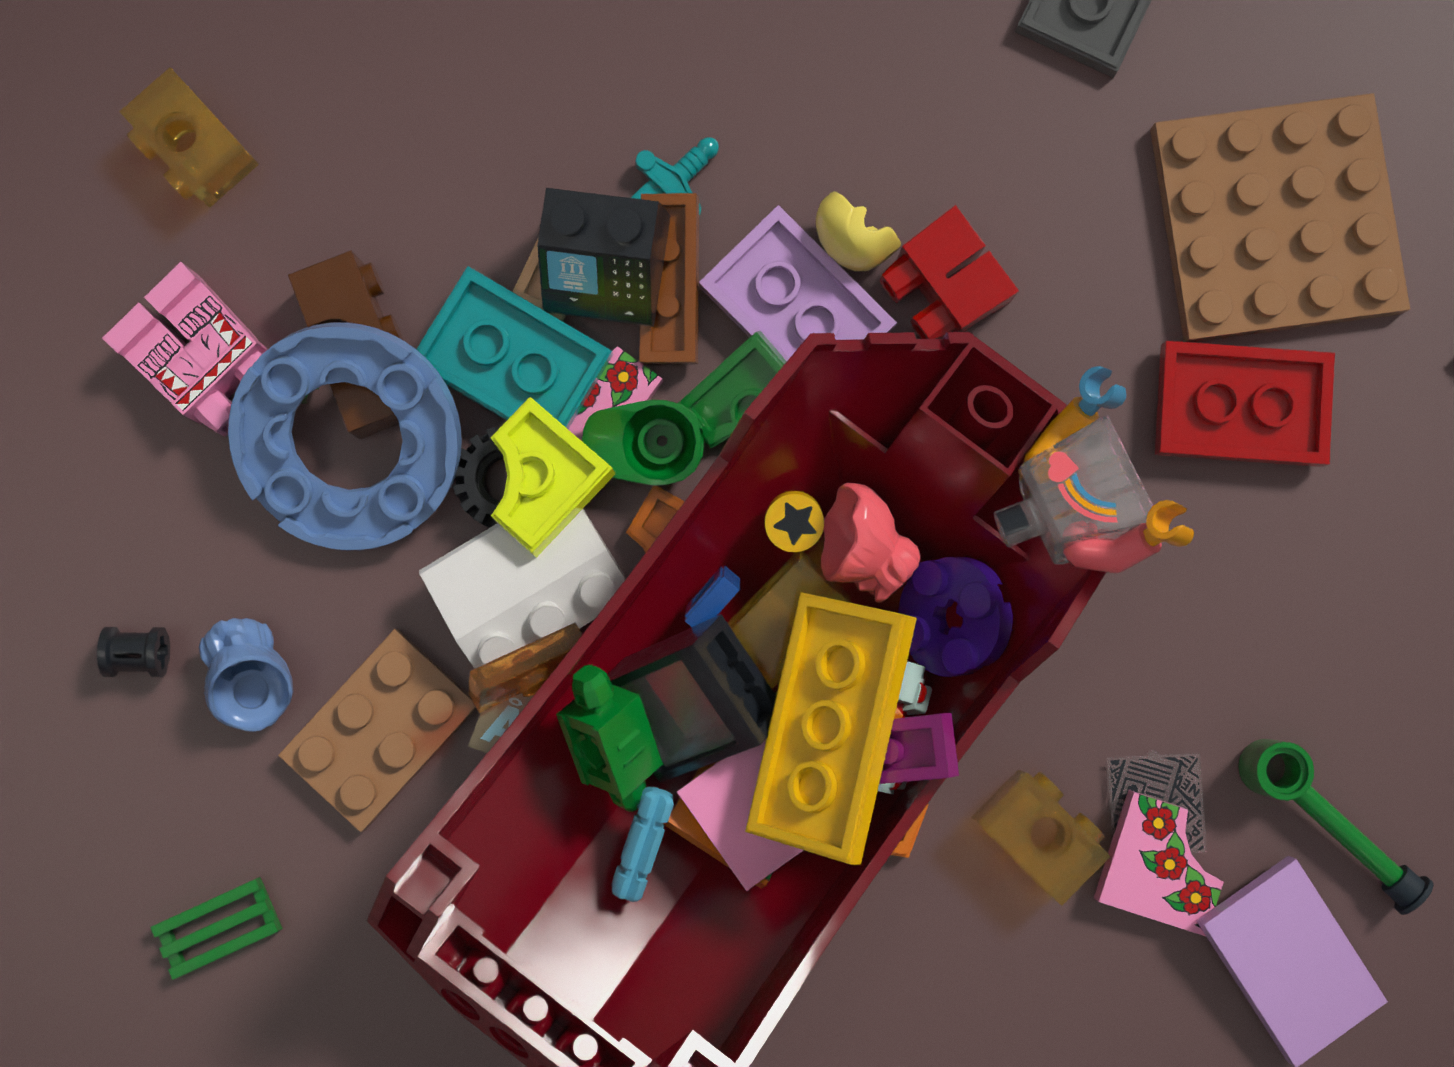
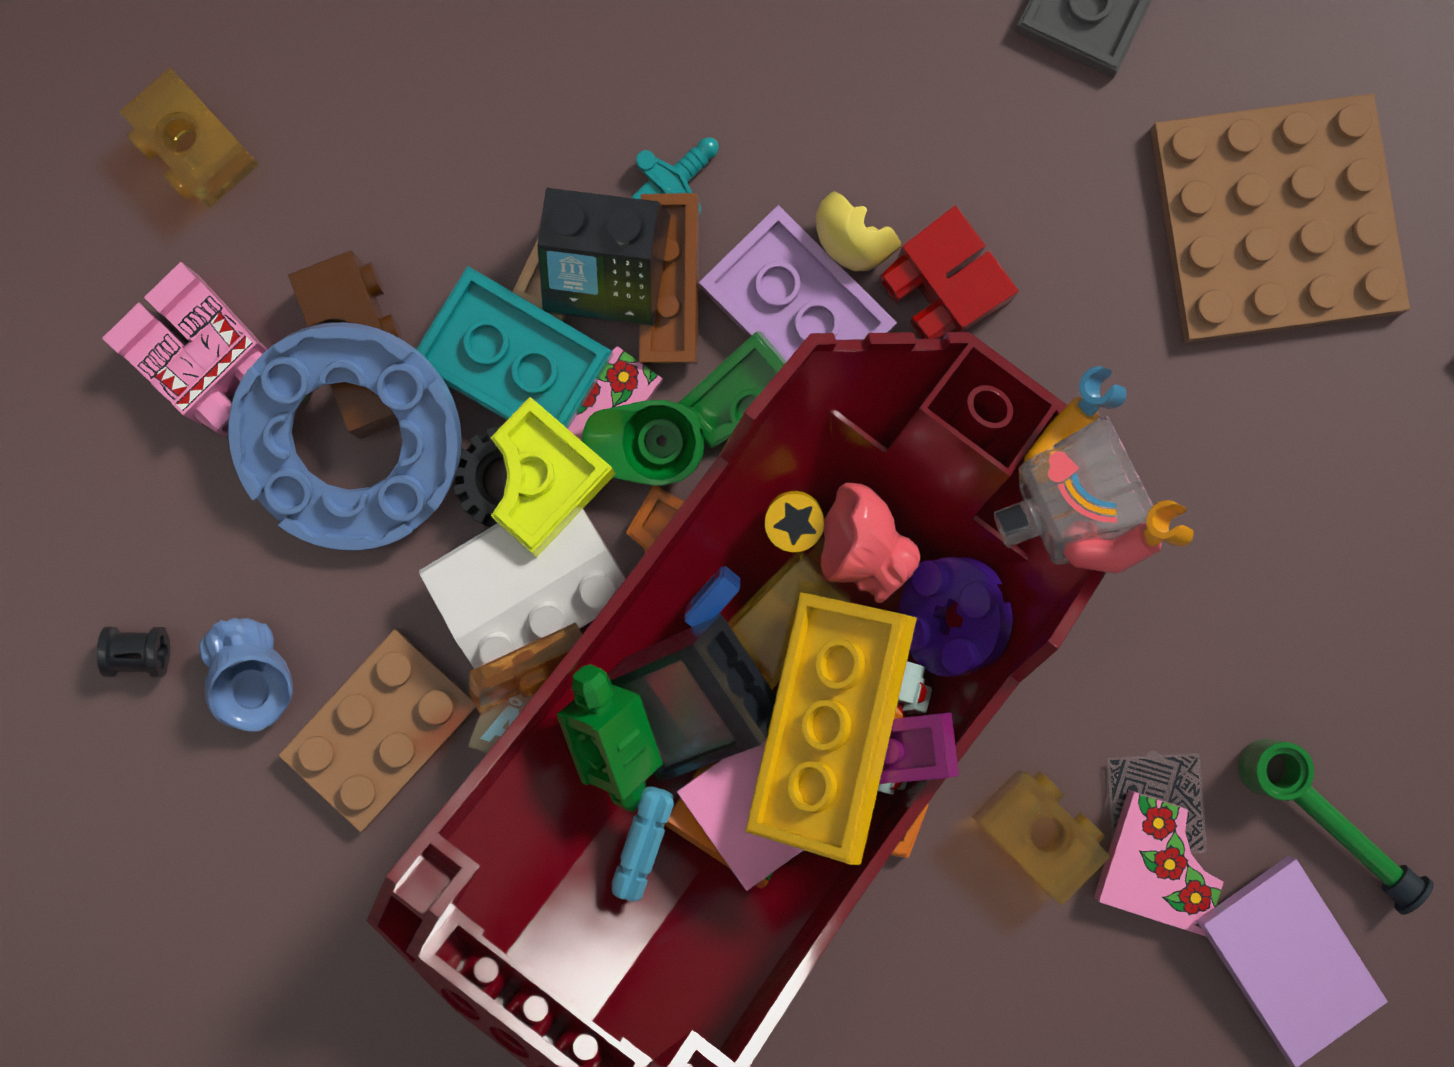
(173, 948): green tile -> none
(1245, 403): red plate -> none

